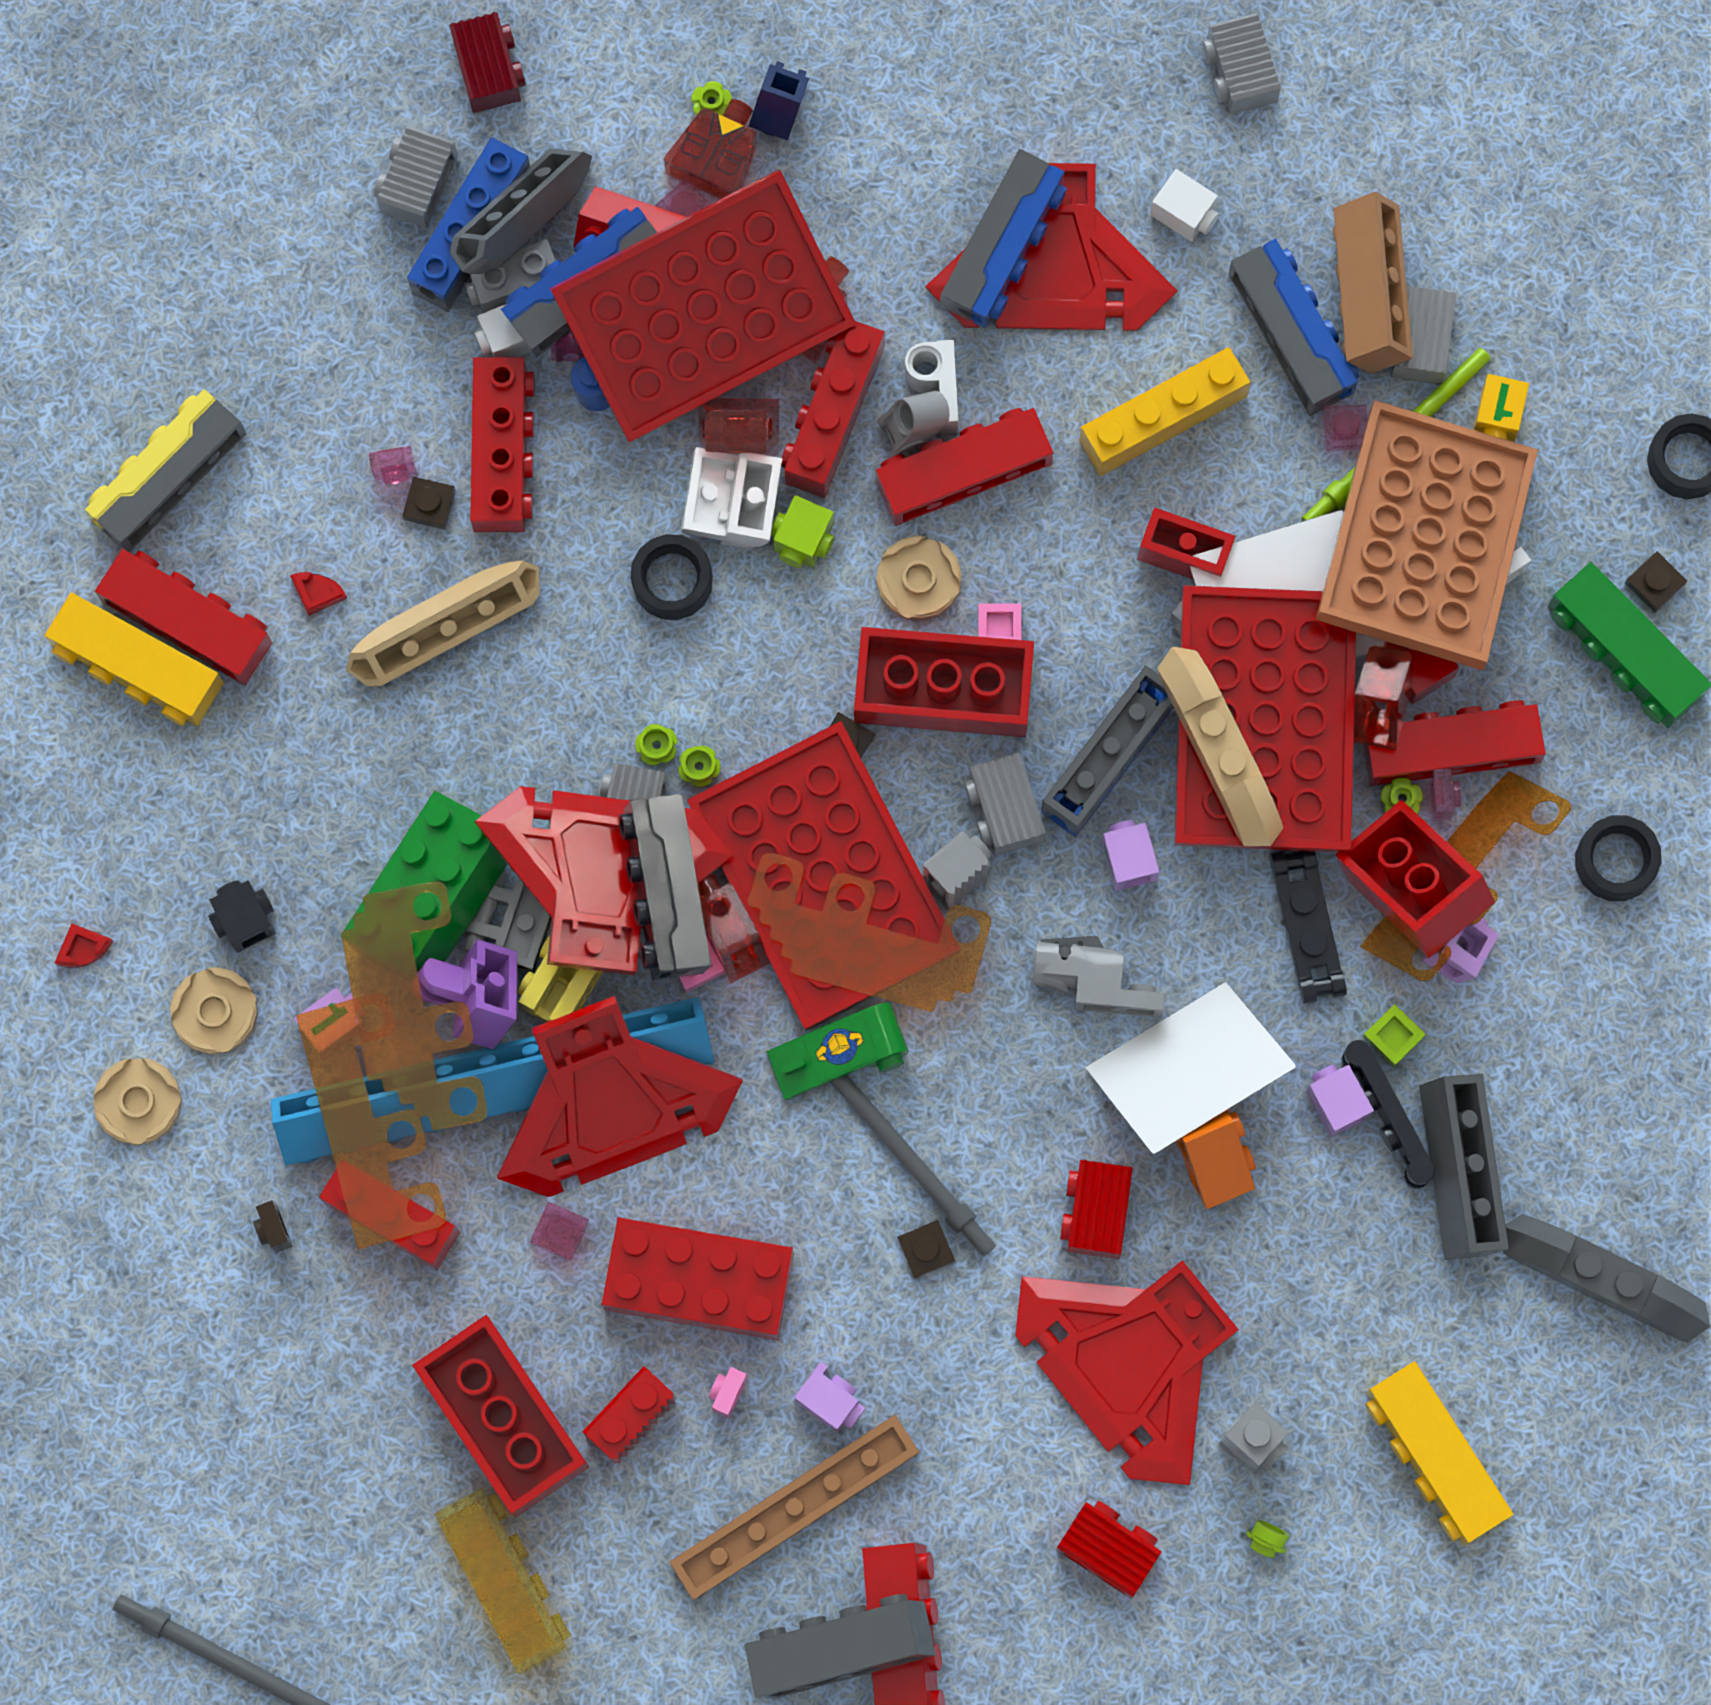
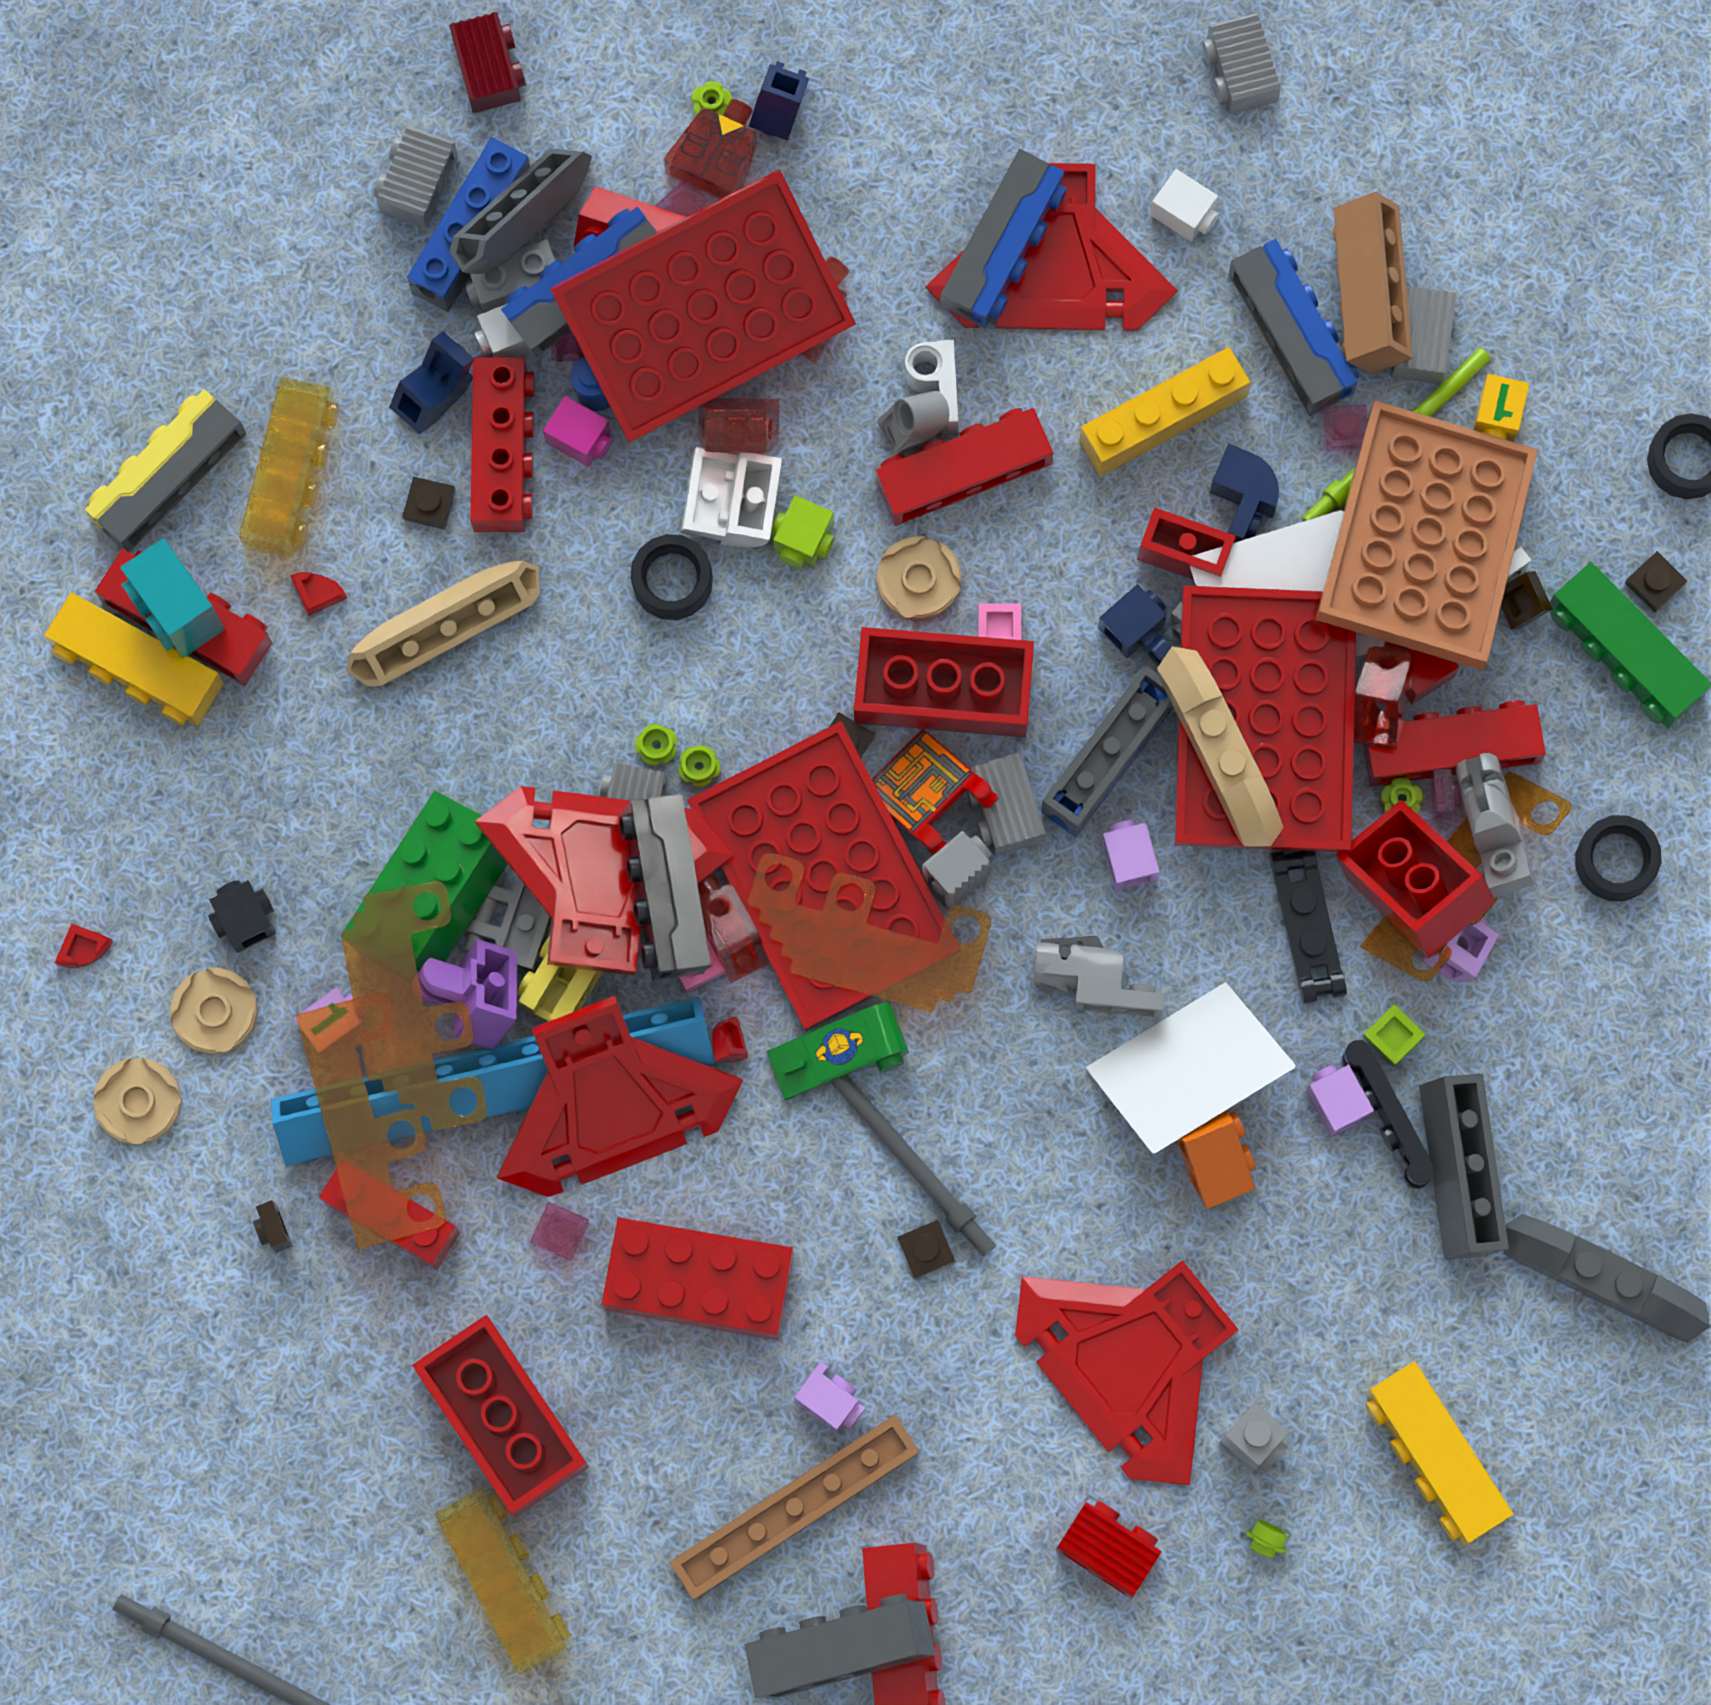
(177, 606): none -> teal brick
(288, 467): none -> clear yellow brick
(393, 464): clear pink plate -> none
(433, 386): none -> dark blue brick
(578, 432): none -> dark pink brick
(629, 1415): red brick -> none
(727, 1391): bright pink plate -> none
(728, 1041): none -> red tile
(834, 408): red brick -> none
(924, 784): none -> flag
(1098, 1209): red brick -> none
(1135, 624): none -> dark blue brick
(1251, 485): none -> dark blue brick
(1494, 825): none -> light grey plate
(1524, 600): none -> dark brown plate

